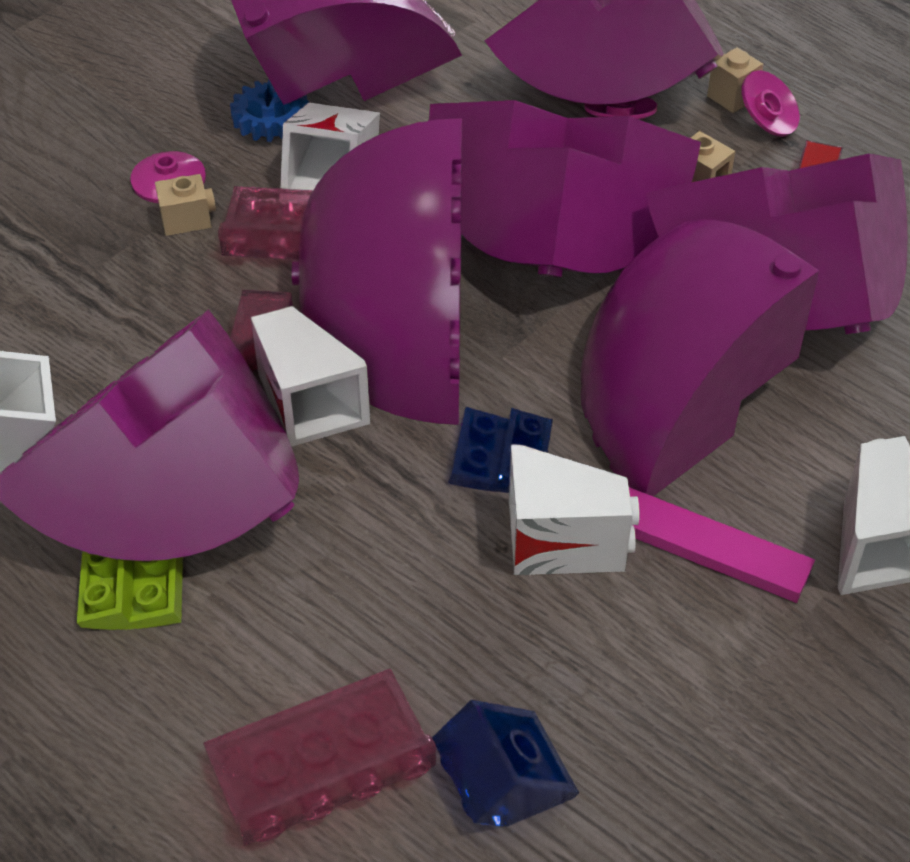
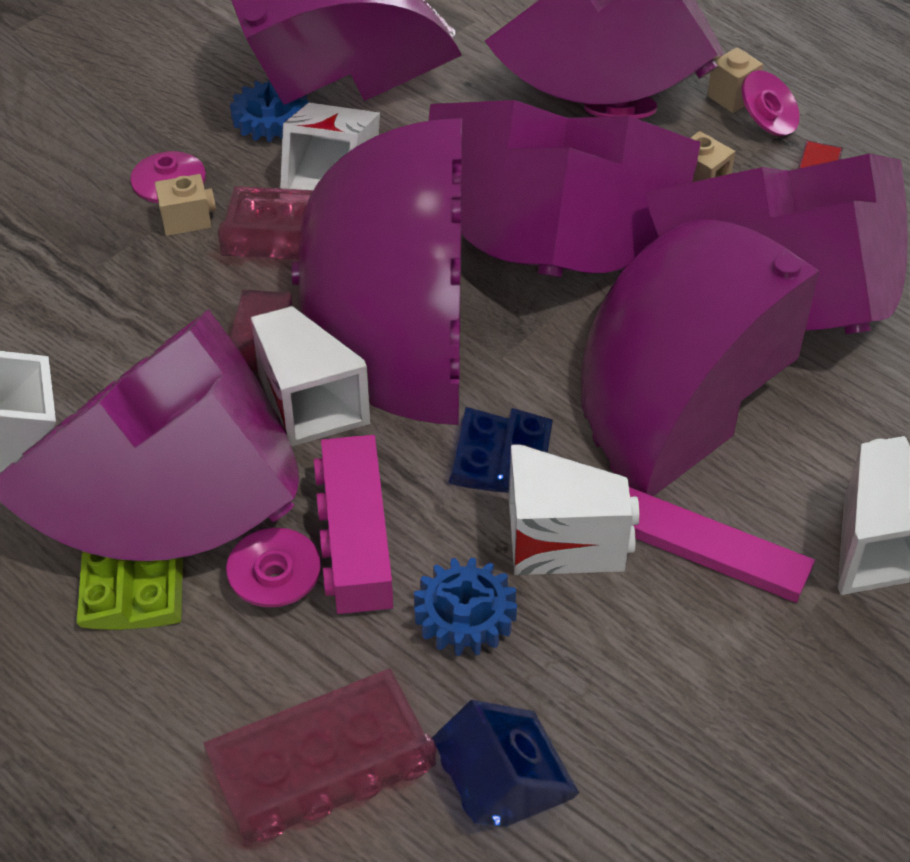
(271, 553): none -> dark pink dish
(356, 523): none -> dark pink brick
(465, 606): none -> blue gear

